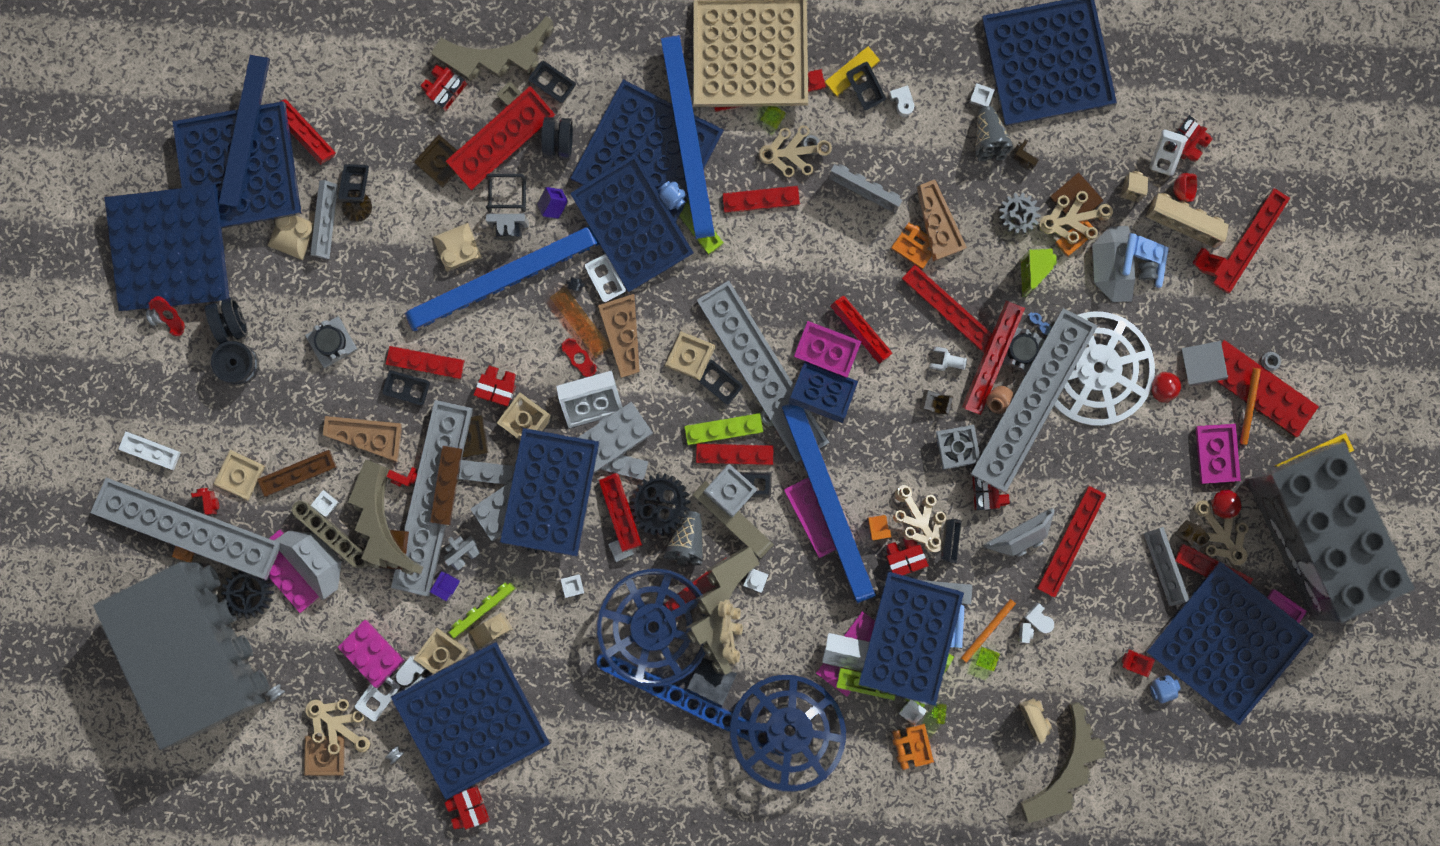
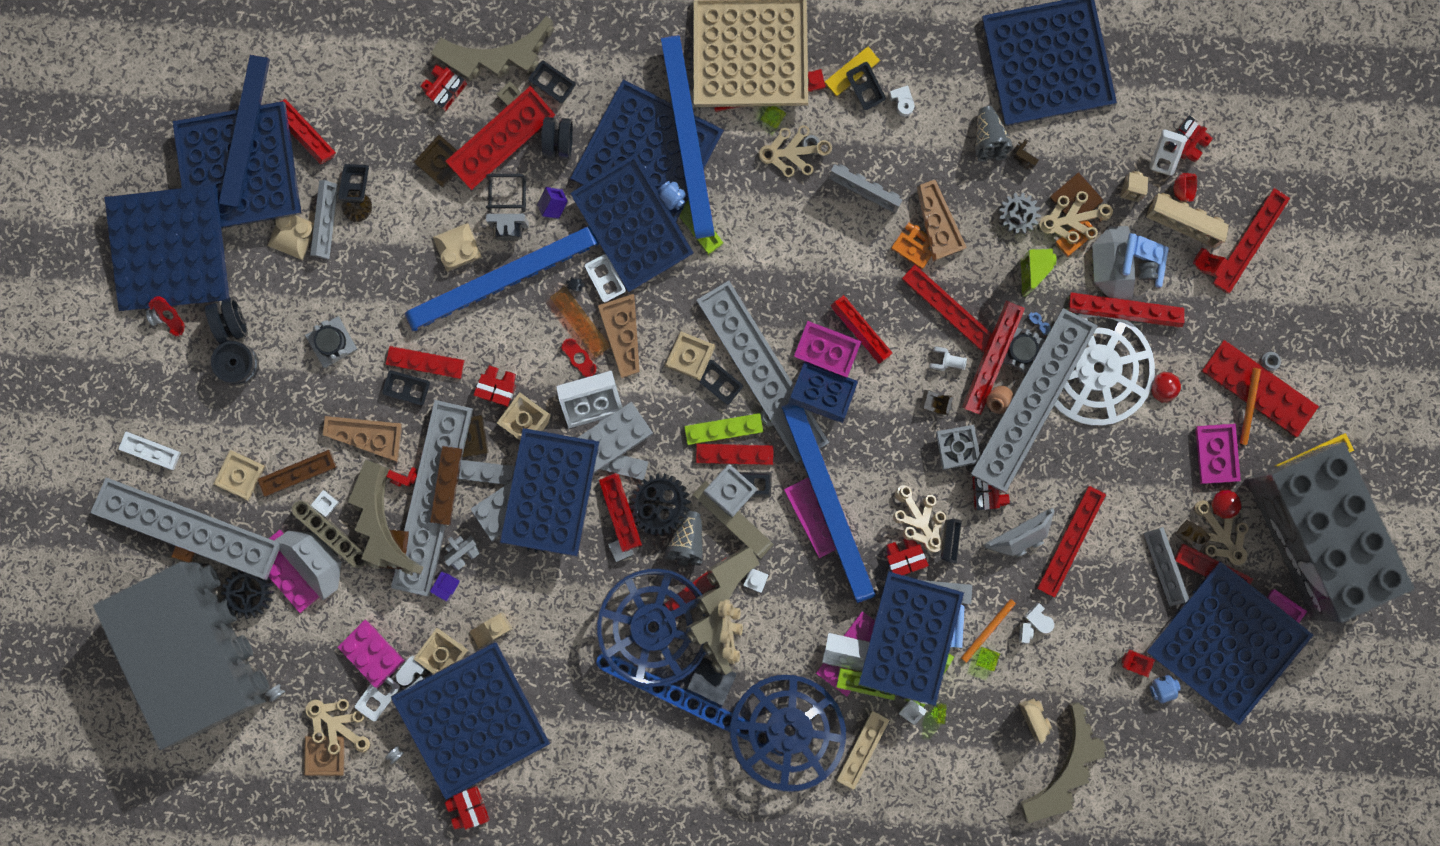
(210, 503): red bracket -> none
(475, 614): lime plate -> none
(572, 586): white plate -> none
(761, 199): red plate -> none
(862, 750): none -> tan plate
(878, 527): orange panel -> none
(919, 746): orange plate -> none
(981, 95): white plate -> none
(1126, 309): none -> red plate
(1204, 363): light grey tile -> none

